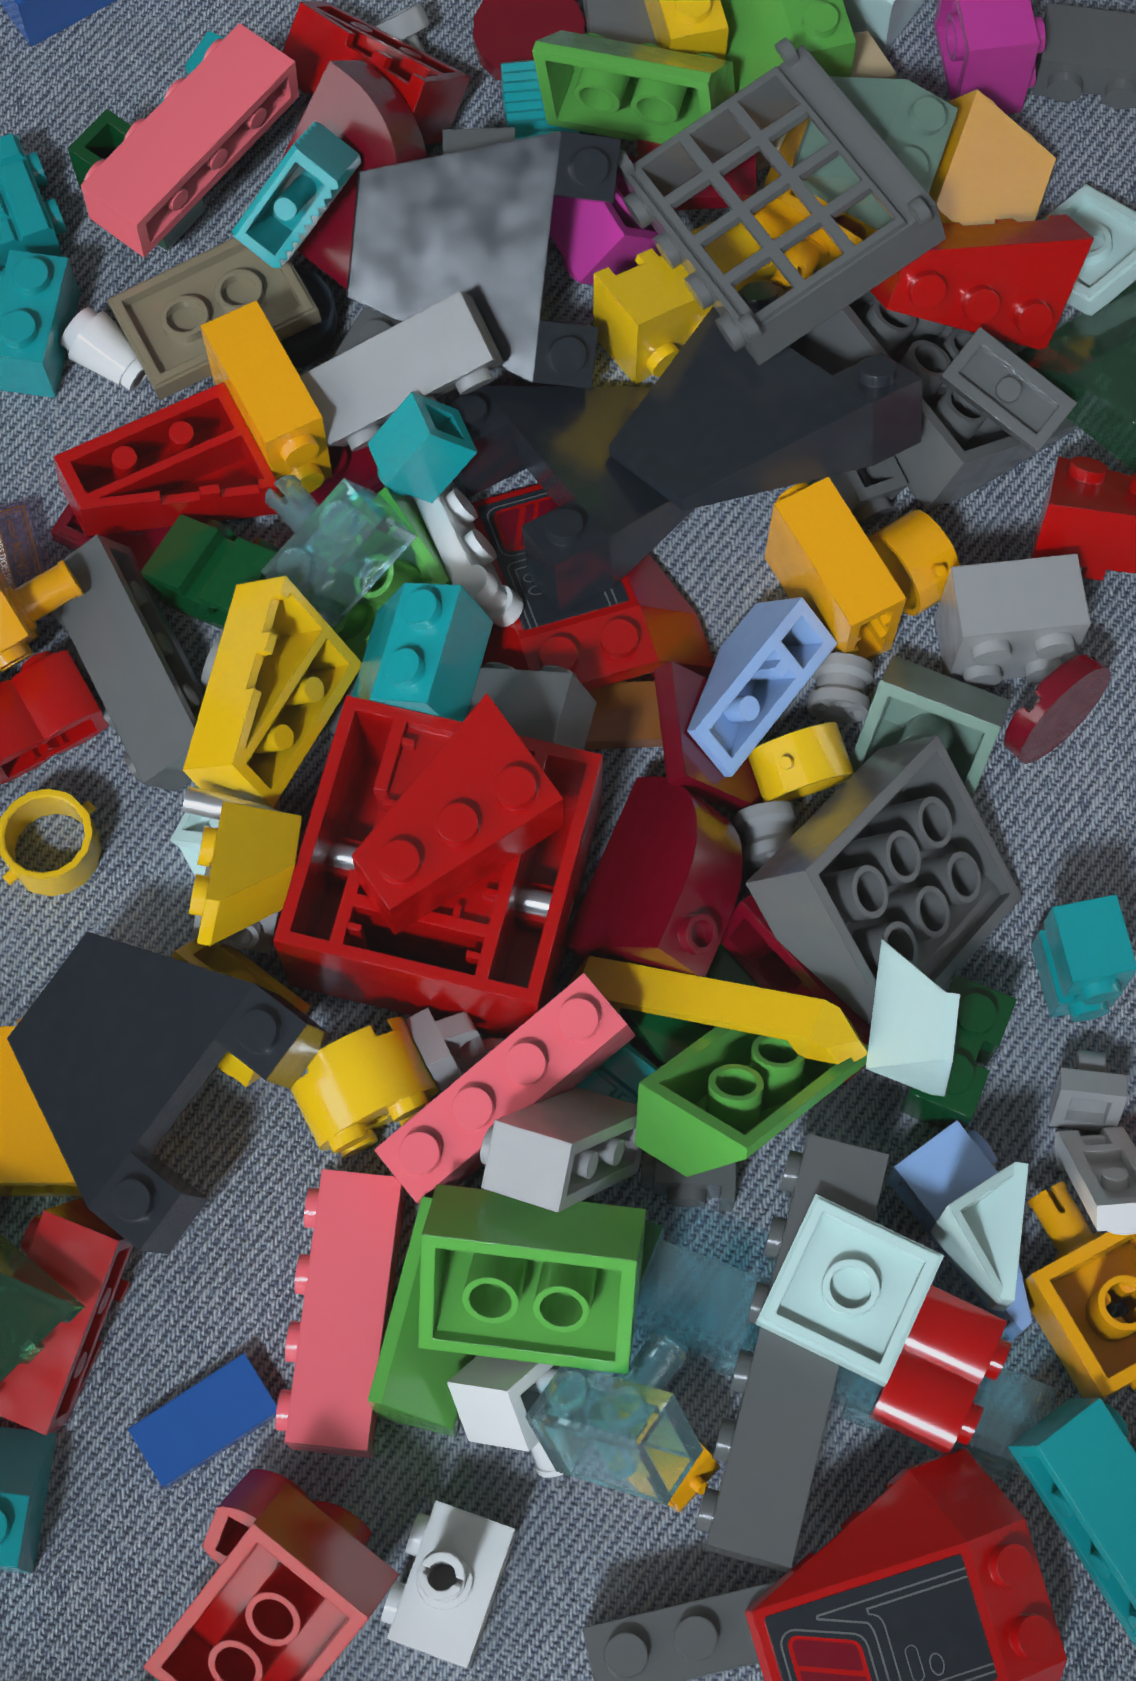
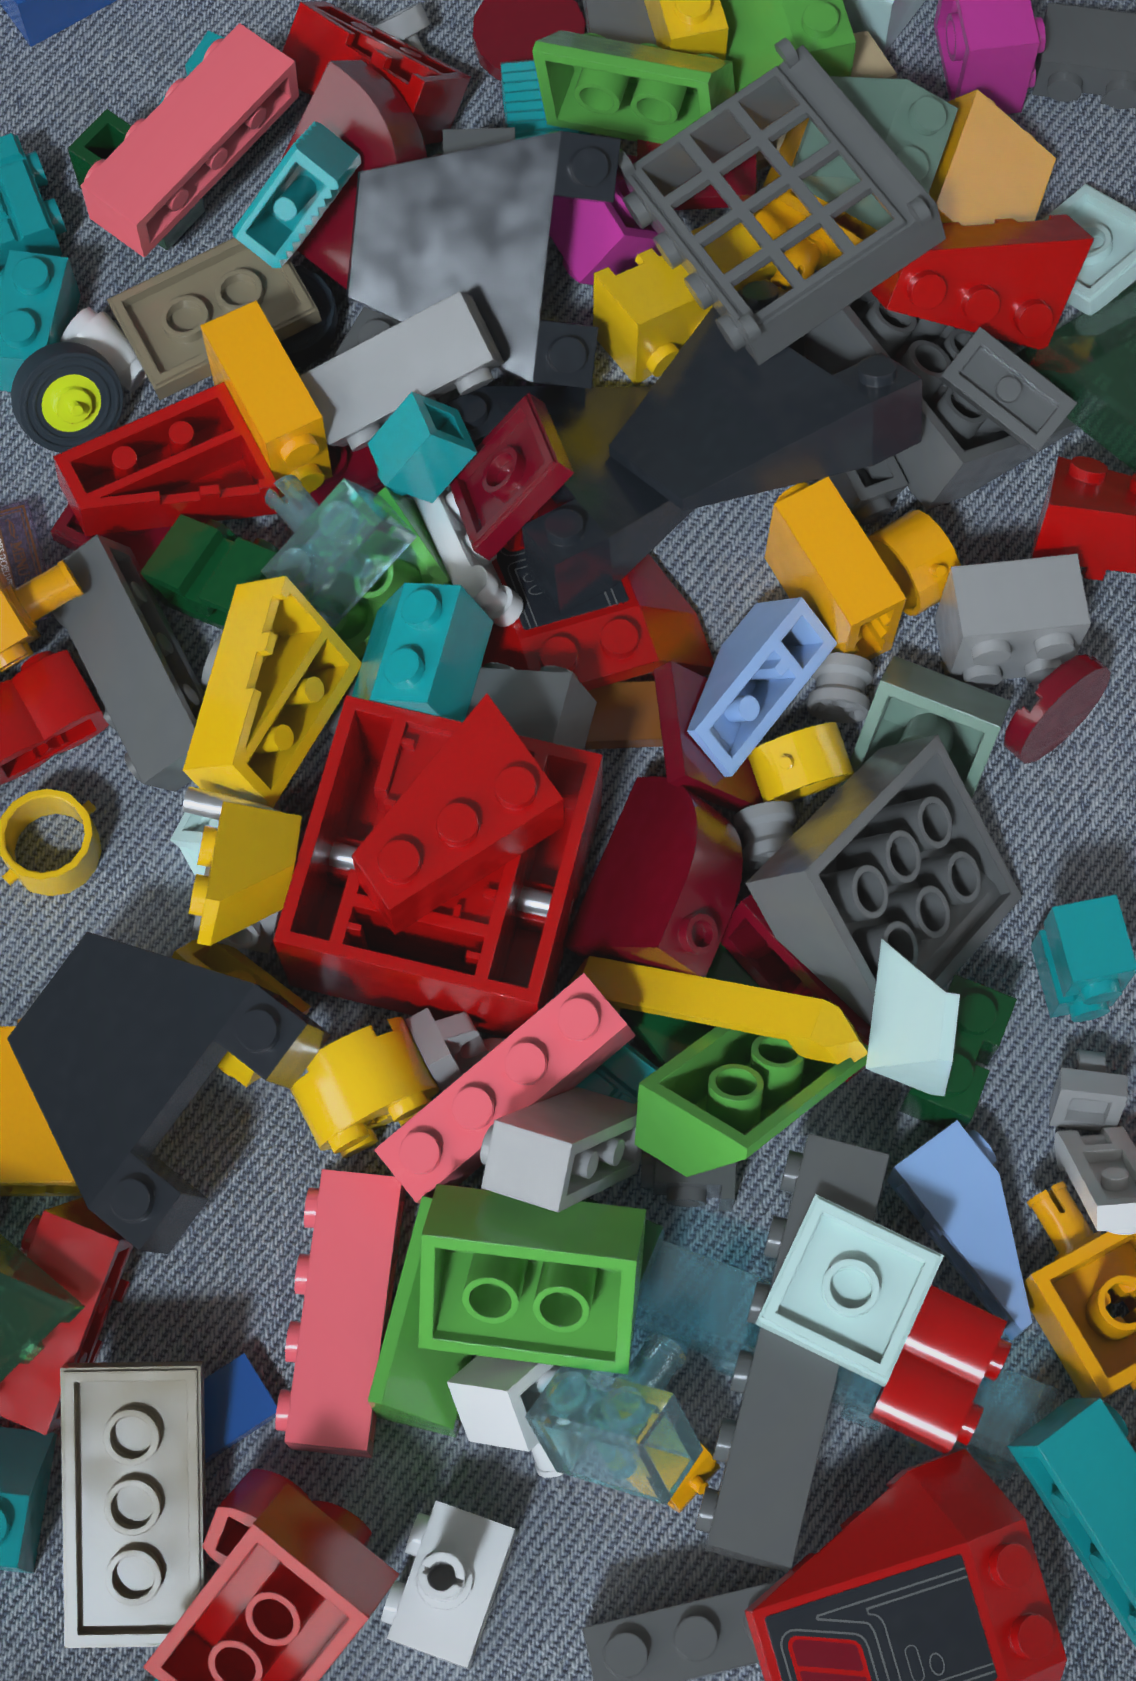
(66, 396): none -> black wheel
(131, 1499): none -> tile
(510, 476): none -> dark red tile
(985, 1232): light aqua slope -> none

